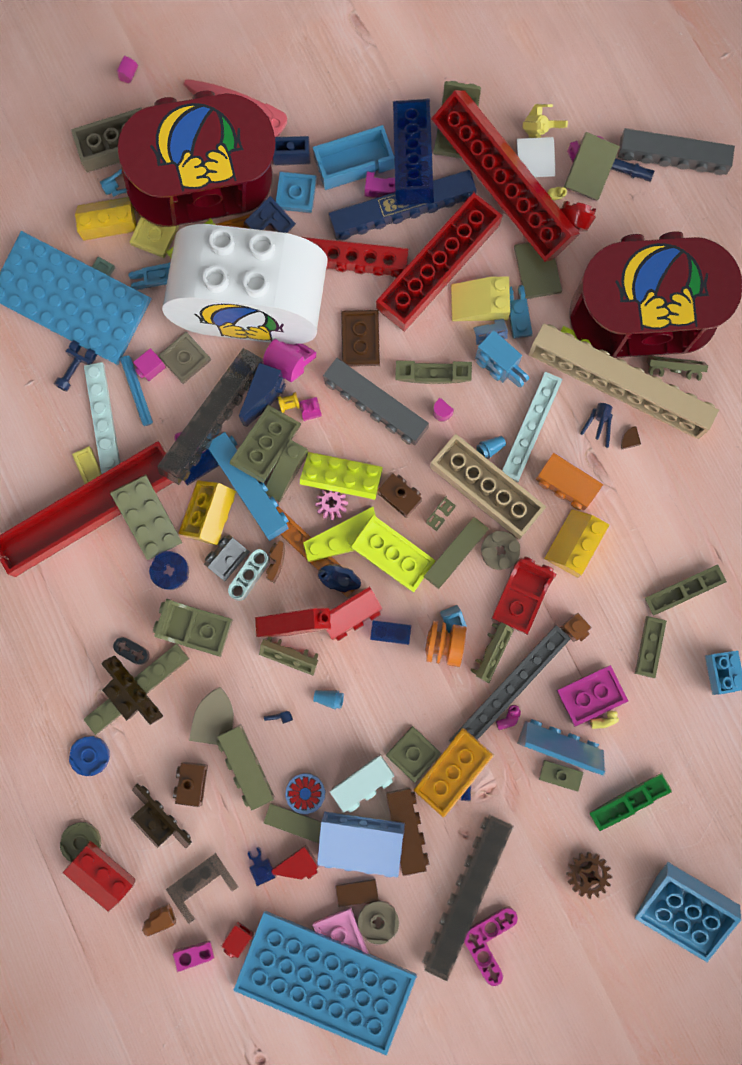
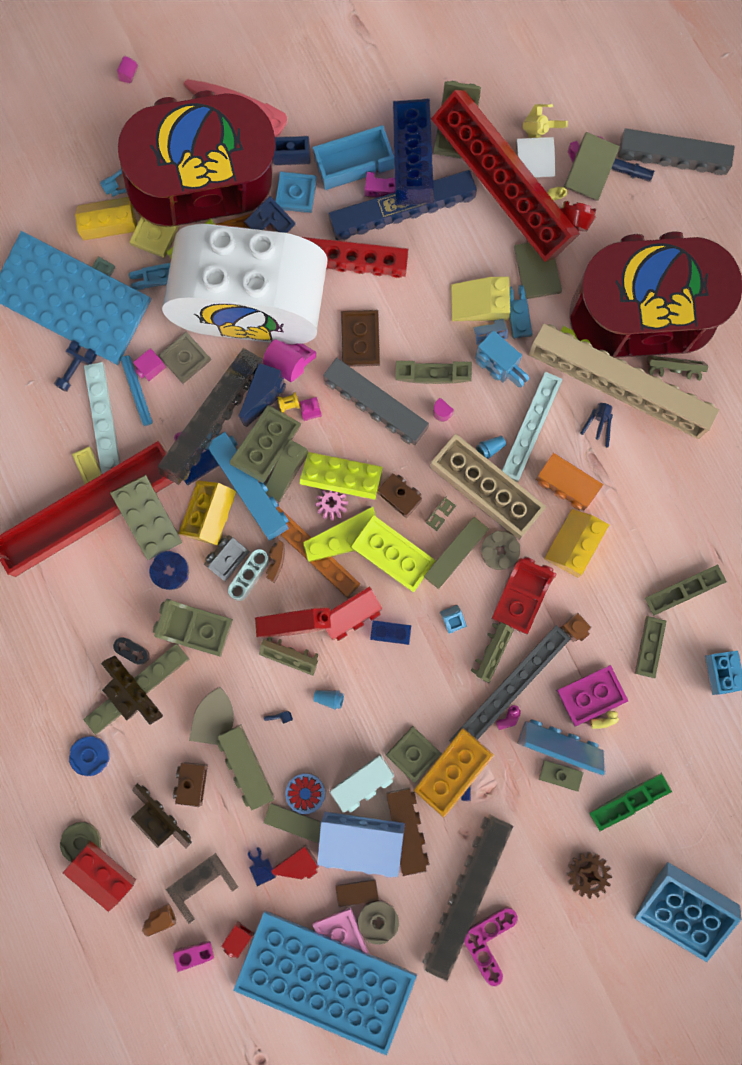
(99, 141): dark tan brick -> none
(339, 578): dark blue arm -> none
(438, 262): red brick -> none
(446, 644): orange wheel -> none
(630, 439): reddish brown tile -> none

